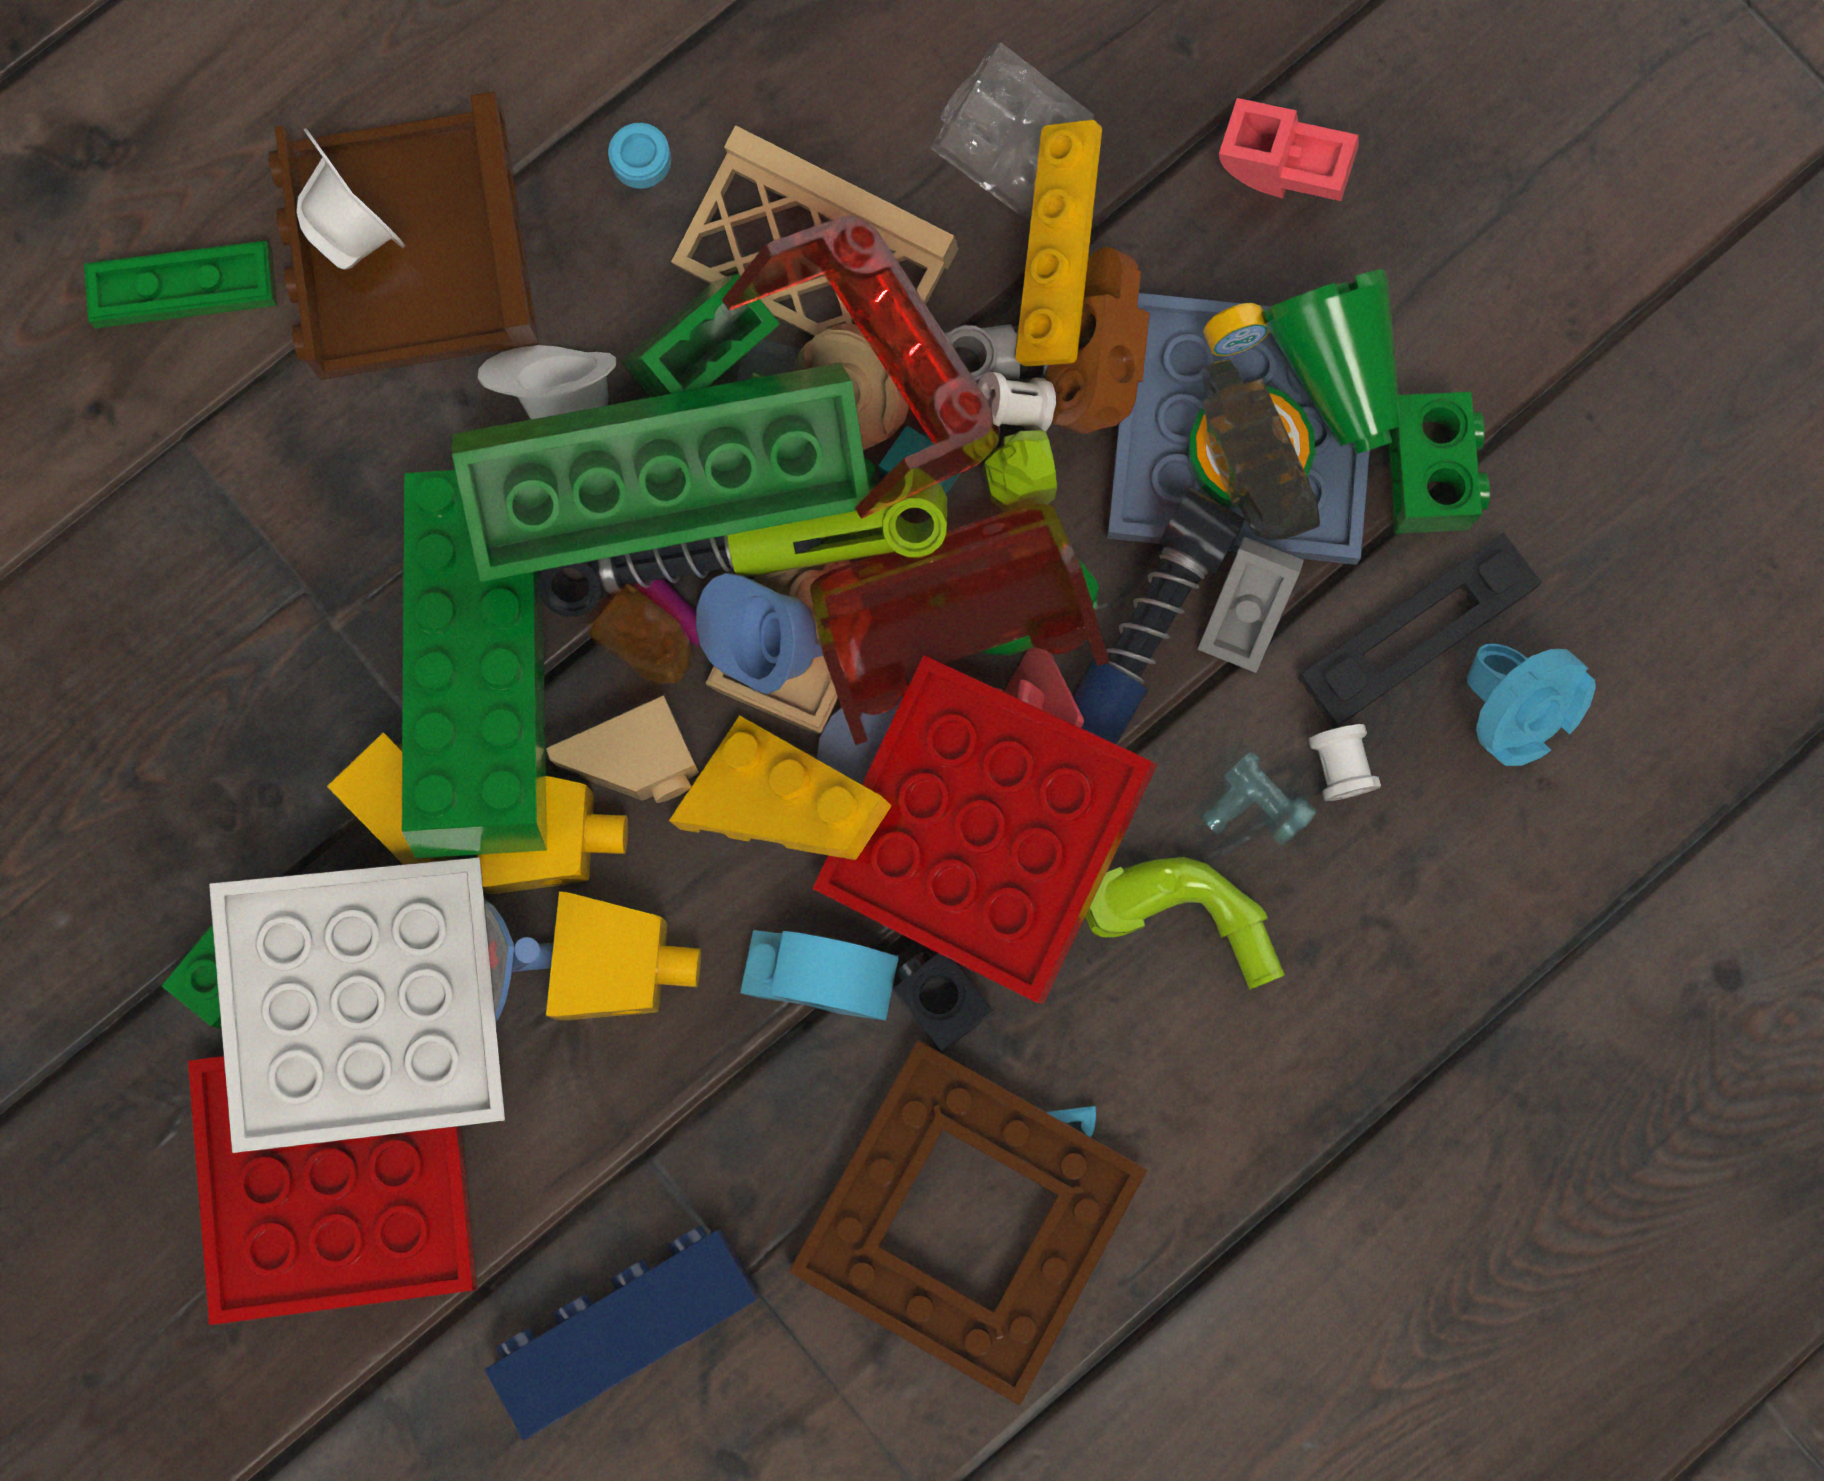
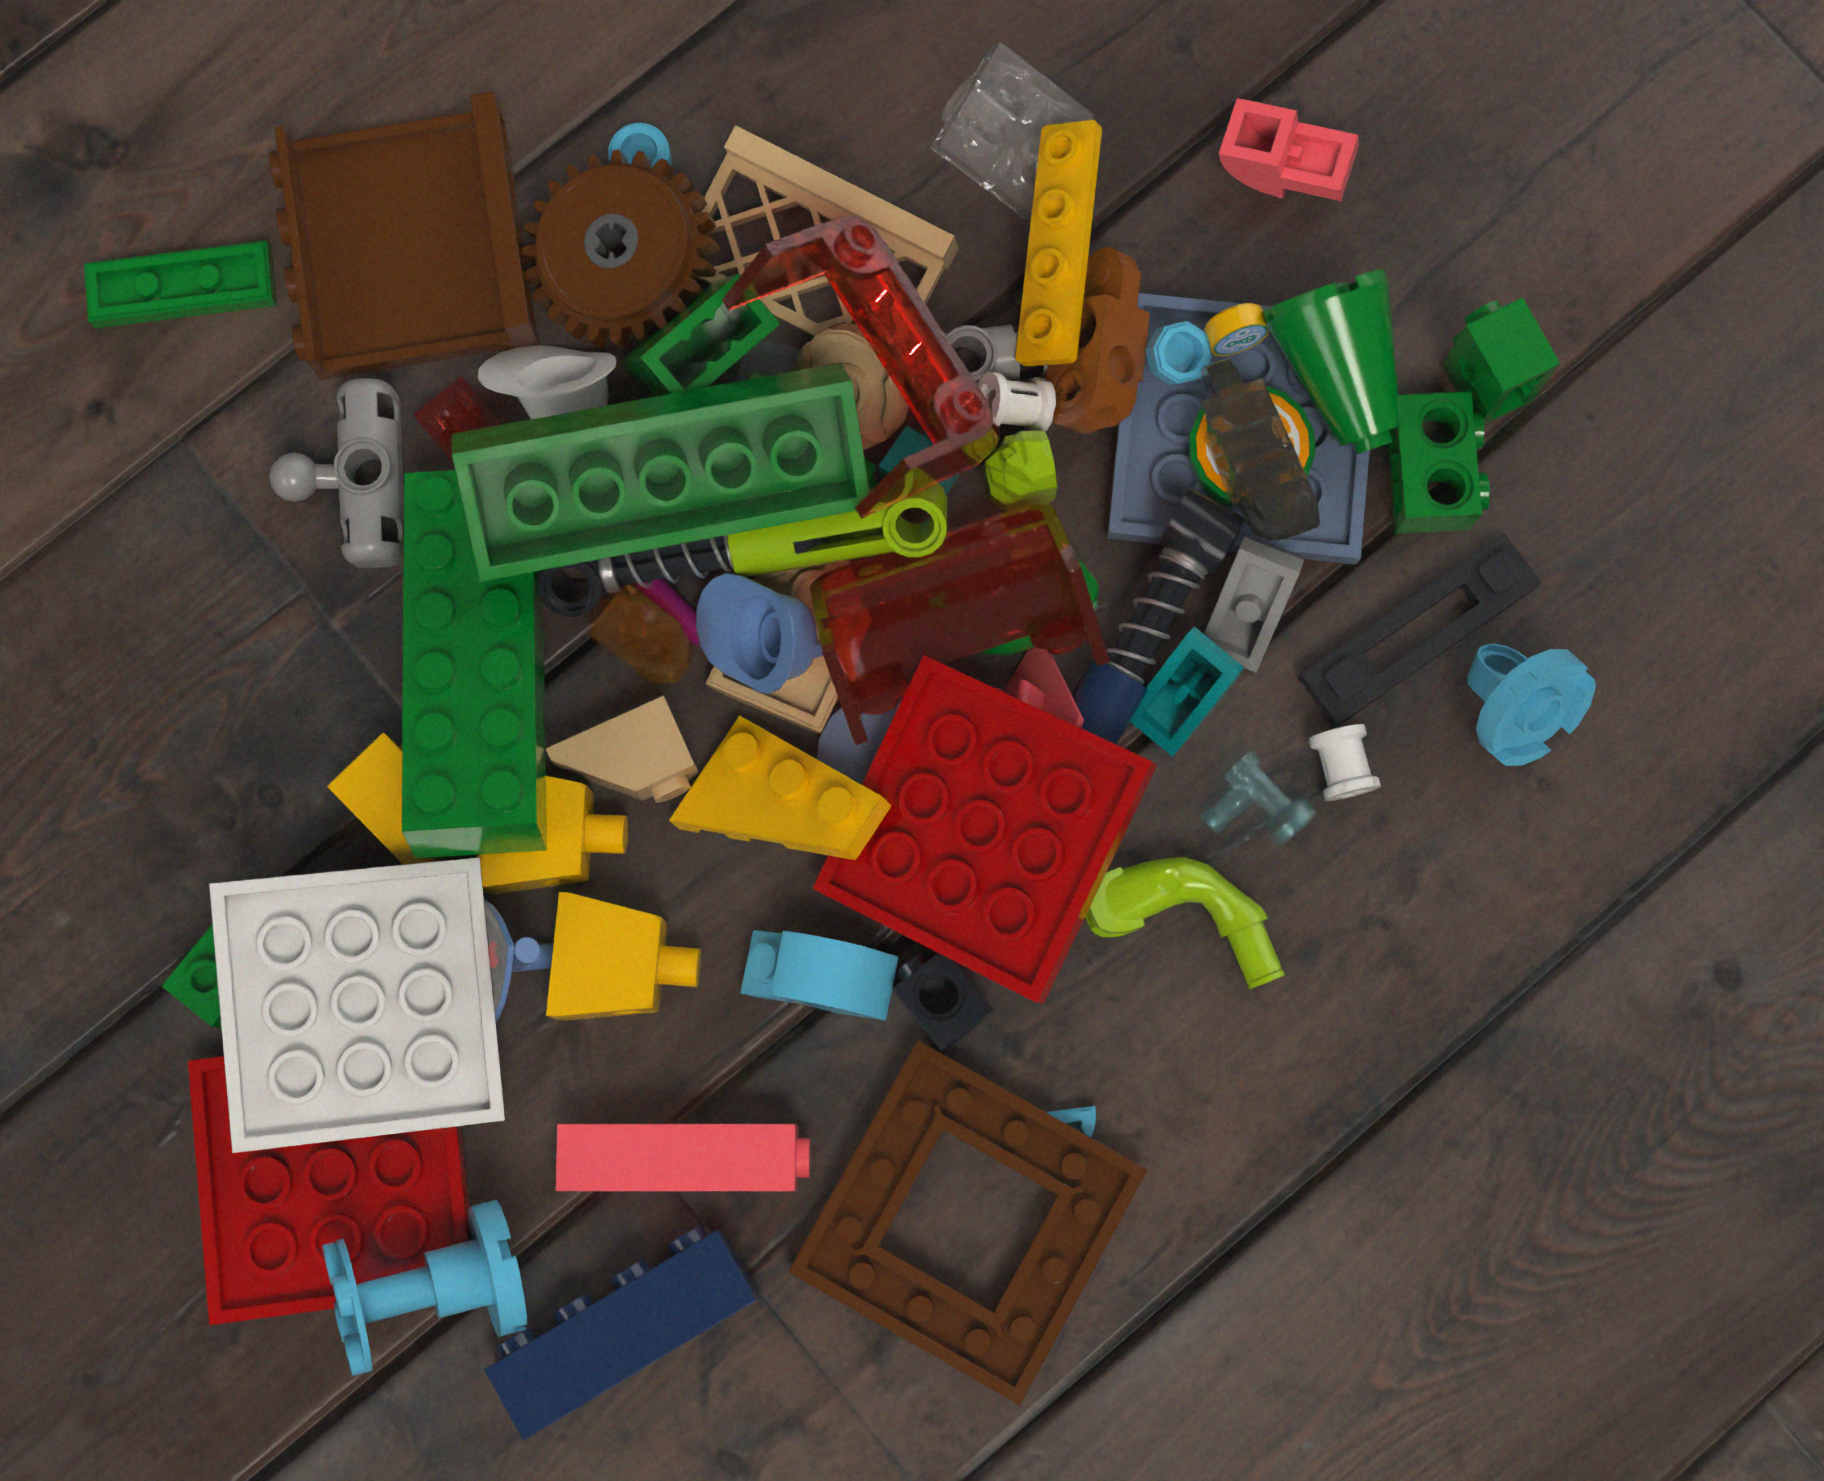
(338, 219): white piece -> none
(360, 439): none -> light grey piece
(451, 1281): none -> medium azure piece
(454, 412): none -> clear red tile
(594, 214): none -> reddish brown gear
(681, 1157): none -> coral brick
(1178, 352): none -> medium azure tile
(1185, 691): none -> teal slope
(1500, 359): none -> green brick

